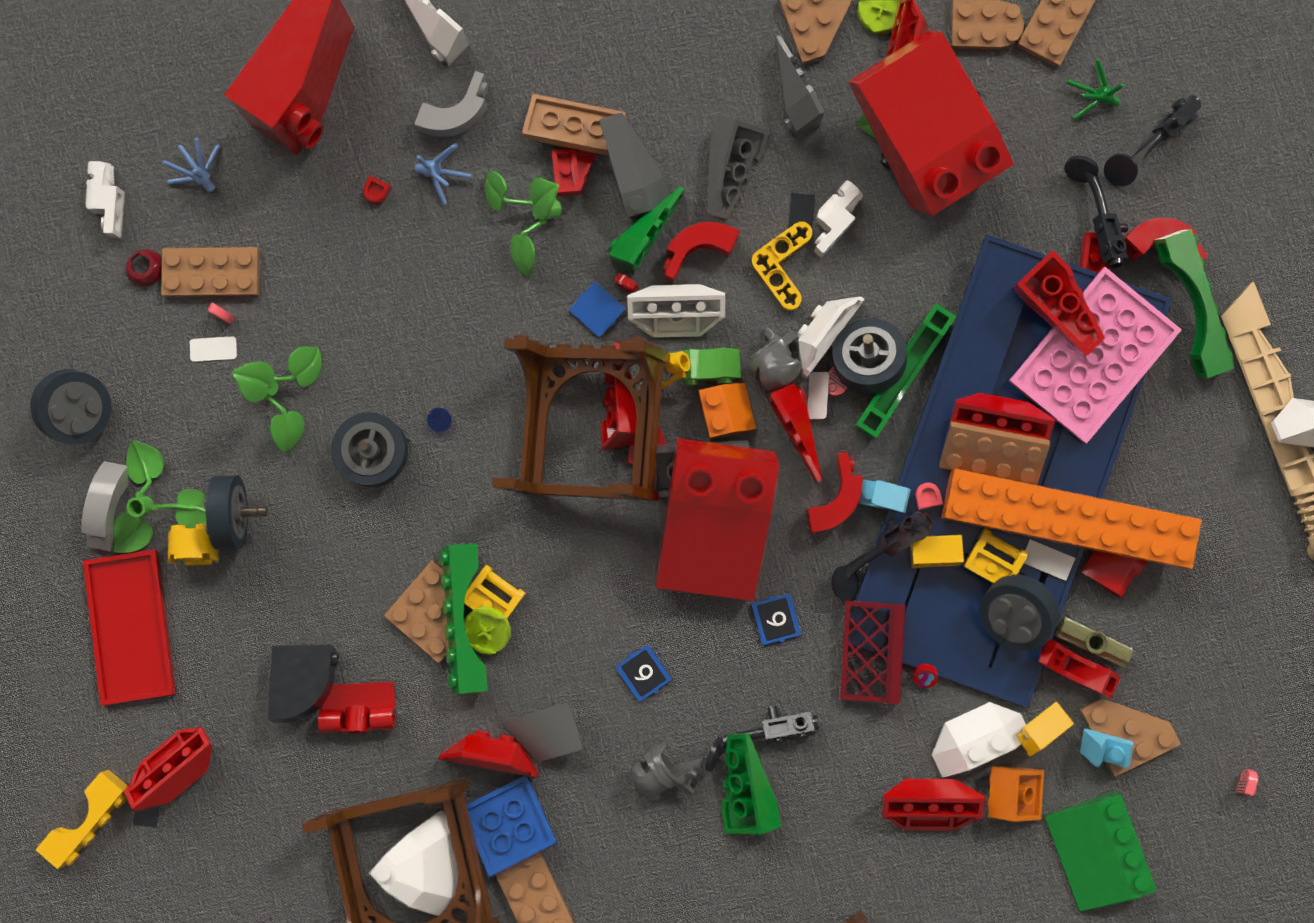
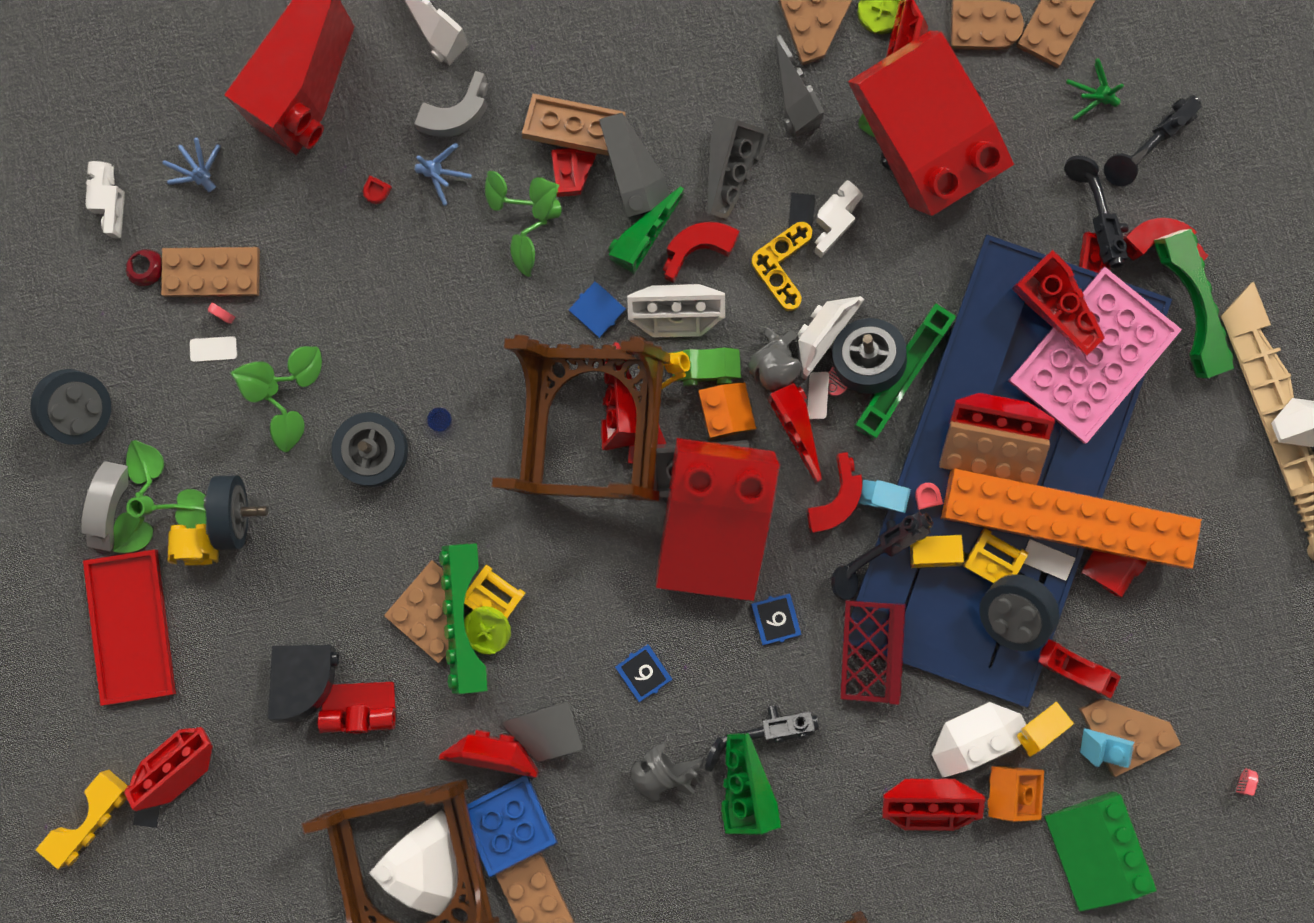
(626, 283): red tile -> none
(925, 675): red tile -> none
(1107, 648): olive piece -> none

